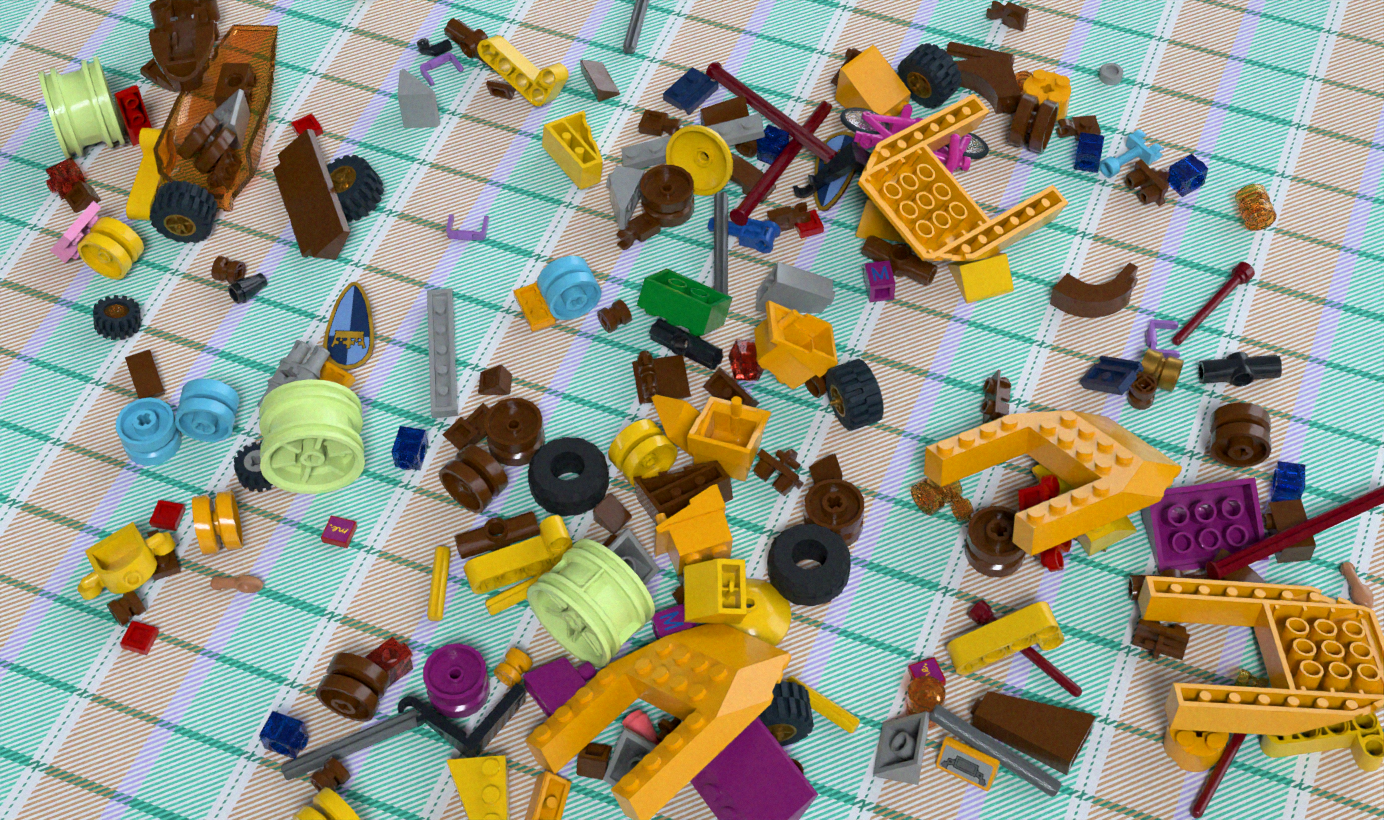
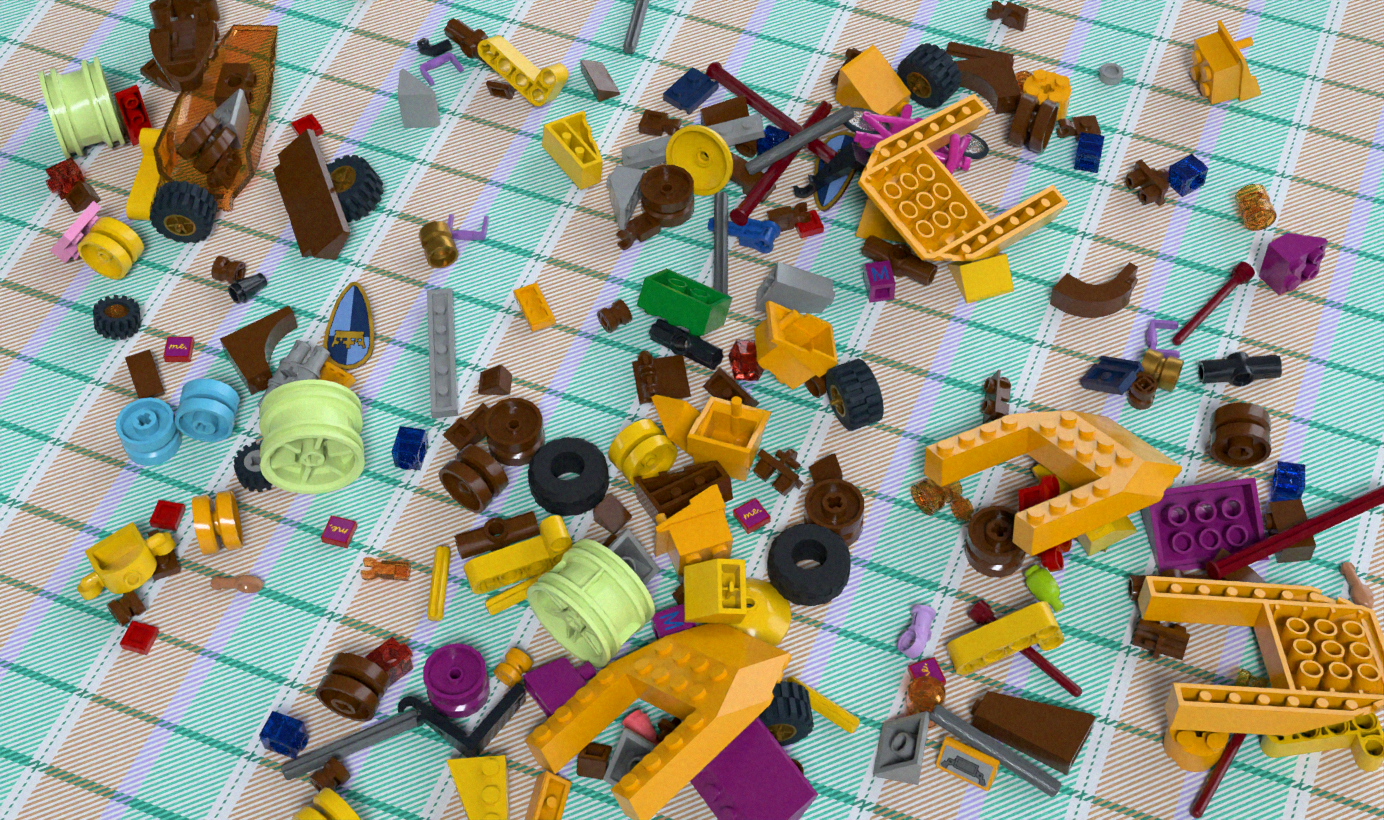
(178, 349): none -> tile
(253, 345): none -> reddish brown arch
(386, 570): none -> clear orange bar
(438, 244): none -> pearl gold wheel
(569, 287): medium azure wheel -> none
(751, 516): none -> tile
(799, 140): none -> dark grey axle
(918, 631): none -> lavender connector
(1044, 587): none -> lime plant
(1135, 142): medium azure bar -> none
(1222, 67): none -> light orange piece
(1292, 261): none -> magenta slope

